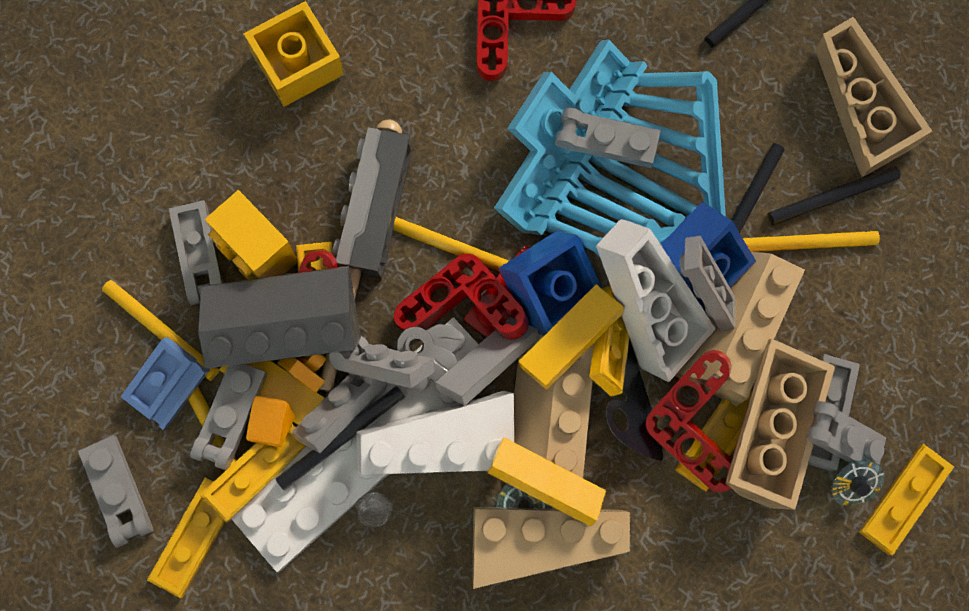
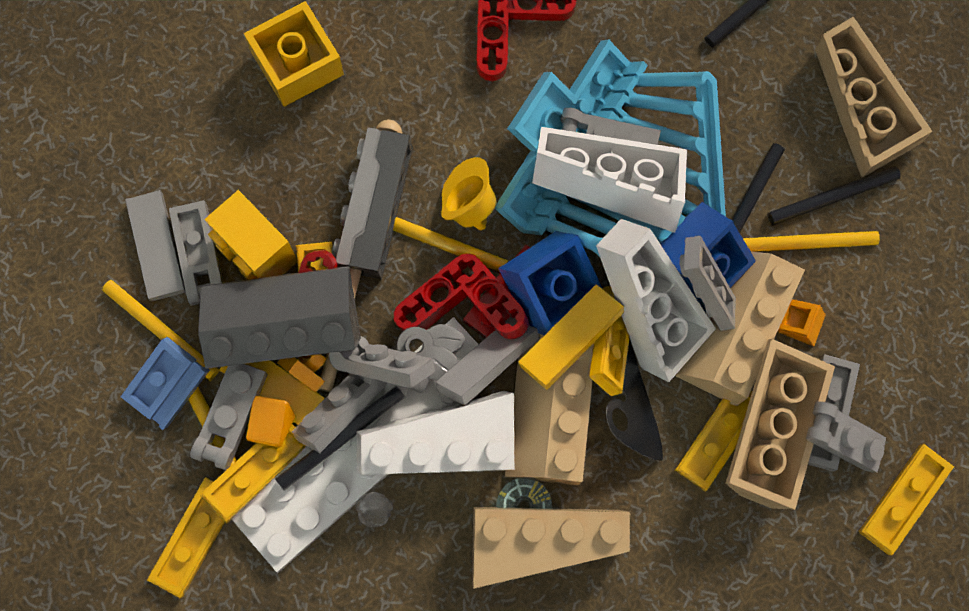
(115, 490): light grey plate -> none
(155, 246): none -> light grey tile
(468, 194): none -> yellow piece
(547, 482): yellow tile -> none
(614, 174): none -> white wedge
(681, 416): red beam -> none
(802, 321): none -> light orange slope
(858, 483): piece -> none

